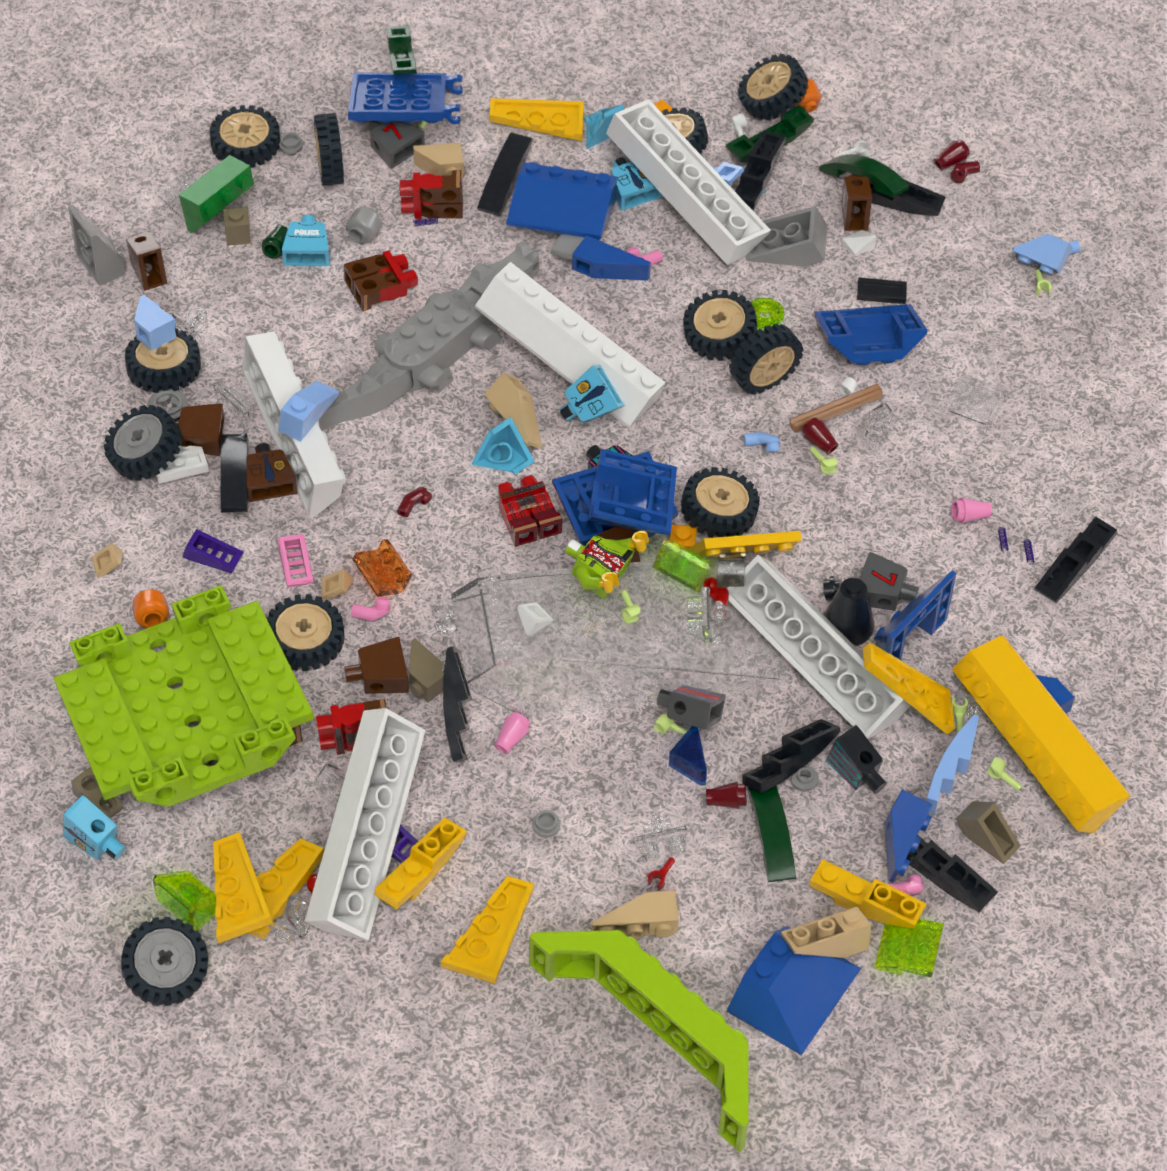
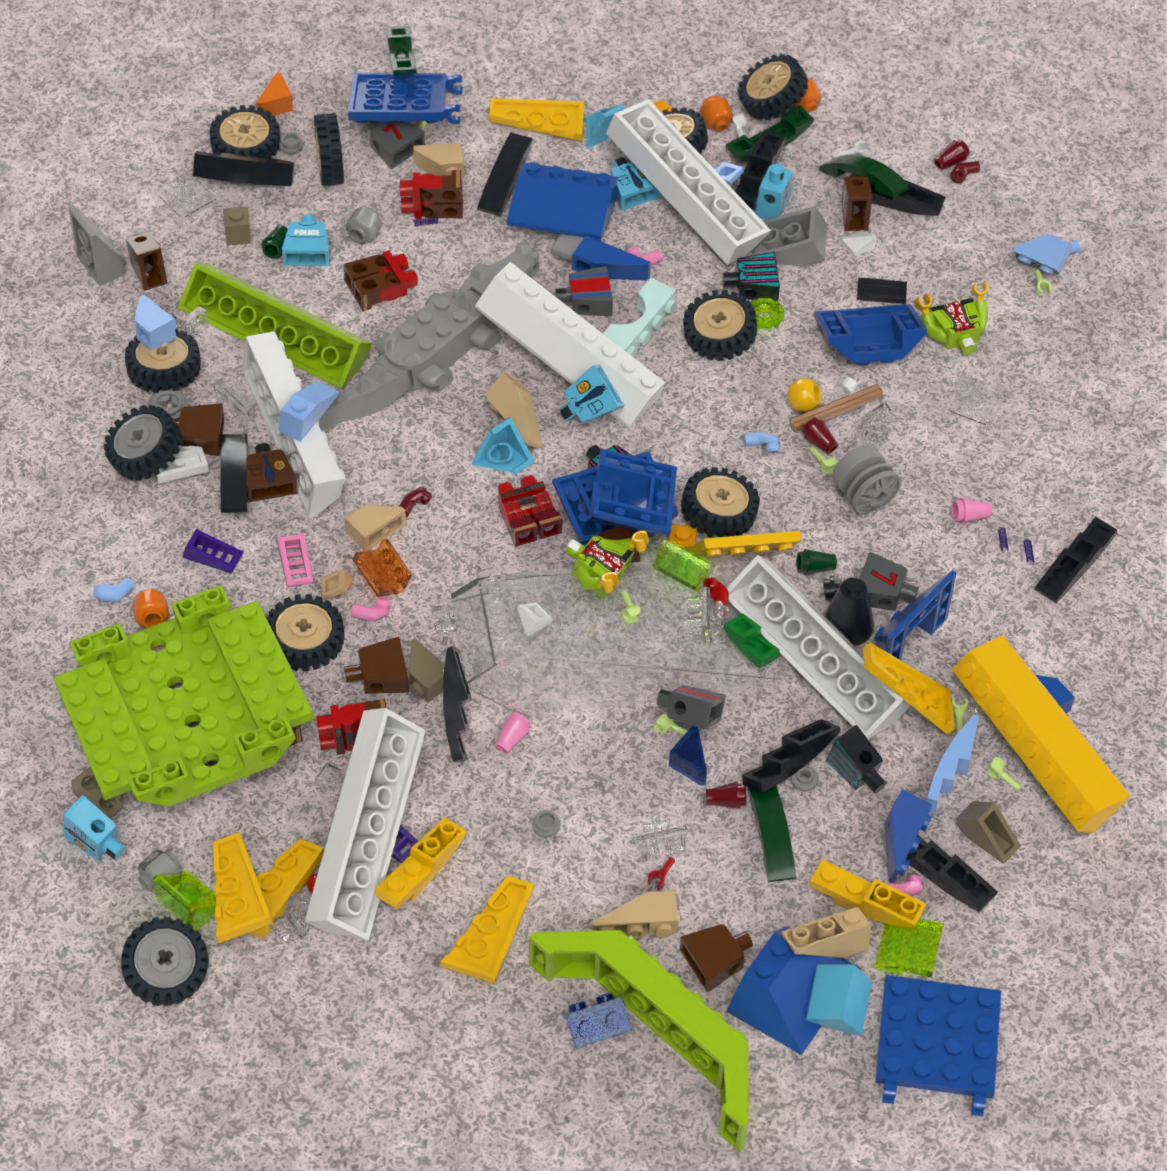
(107, 560): tan slope -> none
(113, 593): none -> light blue arm
(157, 863): none -> light grey head
(215, 191): green slope -> none
(243, 169): none -> black slope
(248, 310): none -> lime slope
(276, 97): none -> orange slope
(373, 523): none -> tan slope
(588, 292): none -> dark grey torso
(597, 1020): none -> clear blue bracket
(654, 303): none -> light aqua arch
(714, 954): none -> reddish brown torso
(716, 113): none -> orange head
(731, 569): clear smoke slope -> none
(748, 639): none -> green slope
(755, 277): none -> black torso
(766, 358): black wheel -> none
(776, 183): none -> medium azure torso
(804, 395): none -> yellow piece
(815, 562): none -> dark green cone
(839, 998): none -> medium azure slope
(866, 479): none -> light grey wheel
(938, 1039): none -> blue plate
(956, 322): none -> torso

